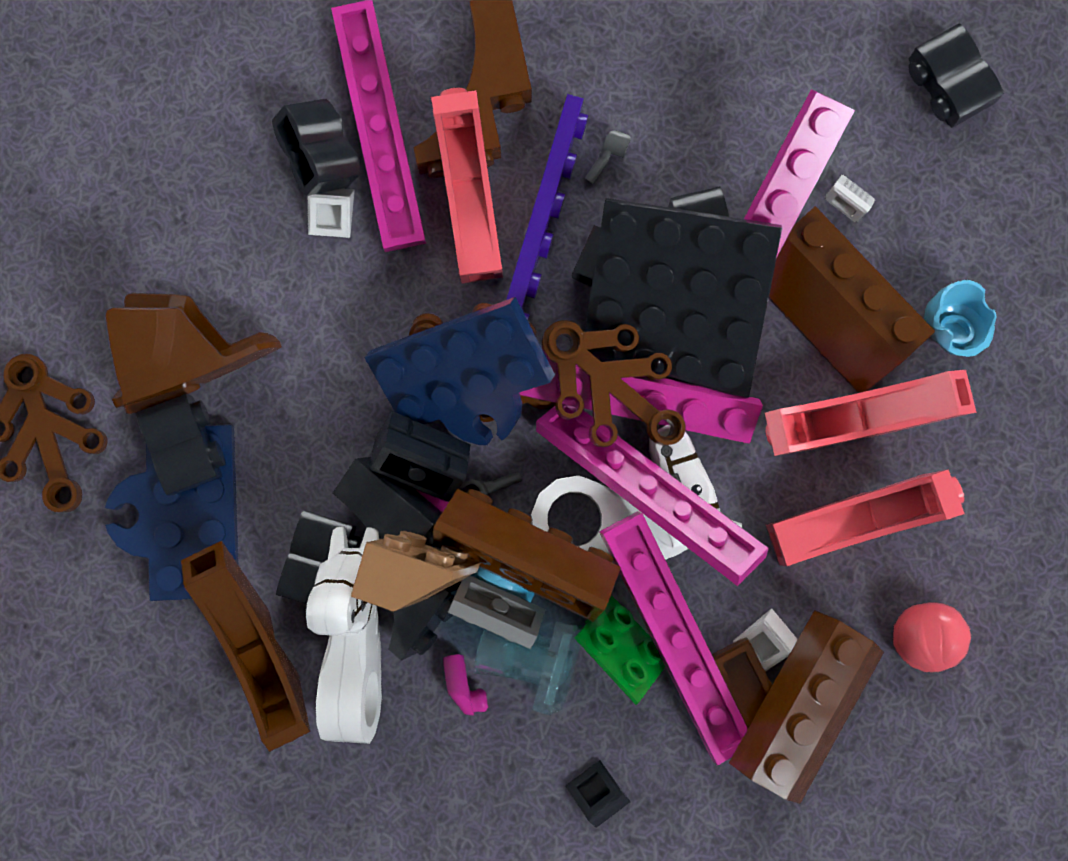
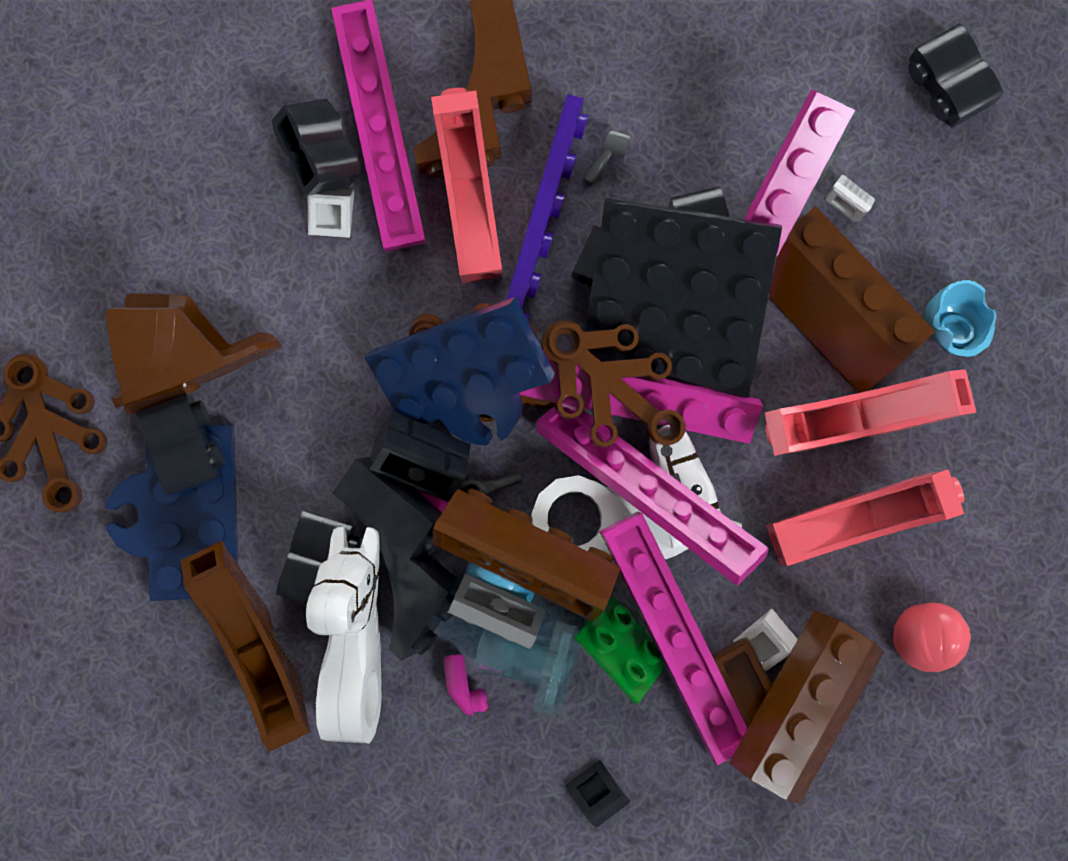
(407, 571): medium nougat slope -> none

